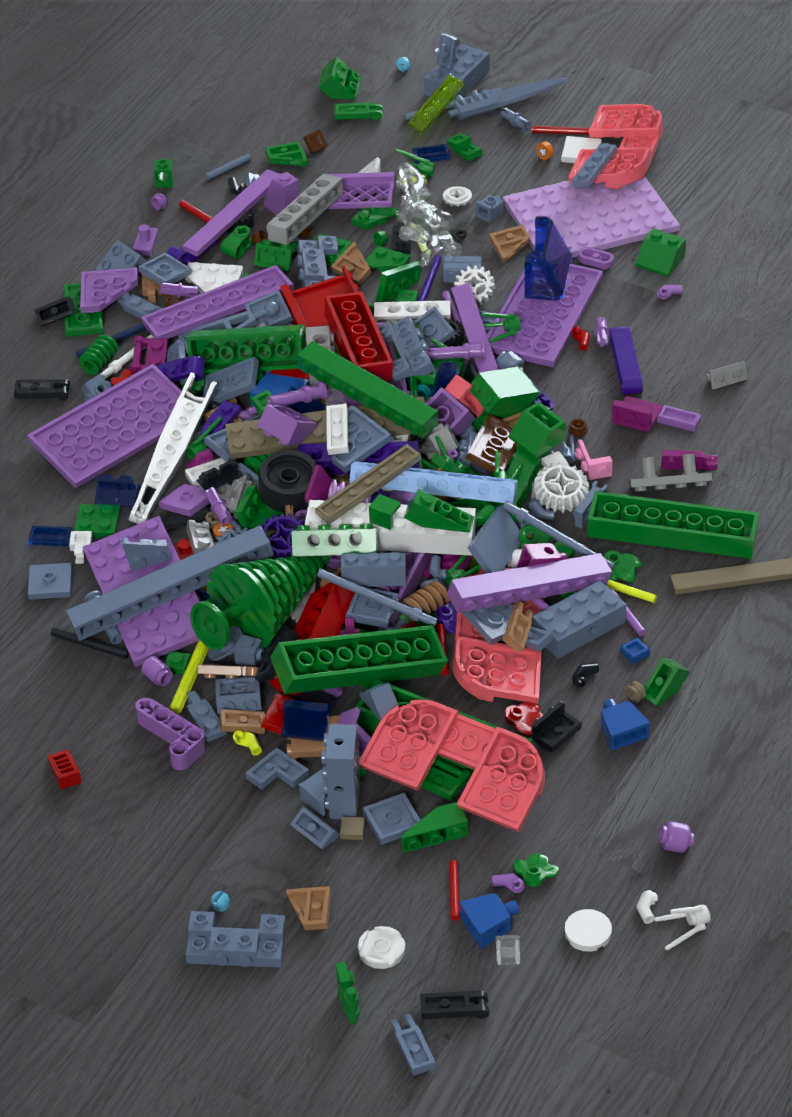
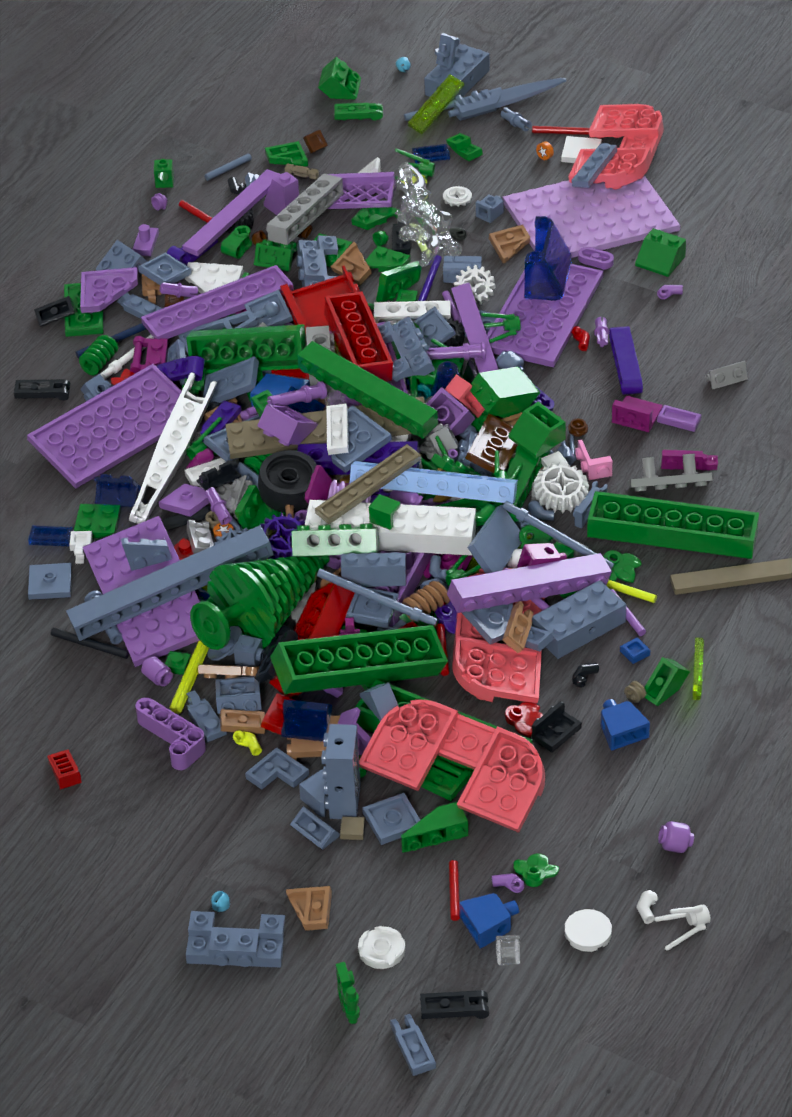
(302, 171): none -> dark tan axle
(436, 514): green slope -> none
(698, 668): none -> clear neon green tile

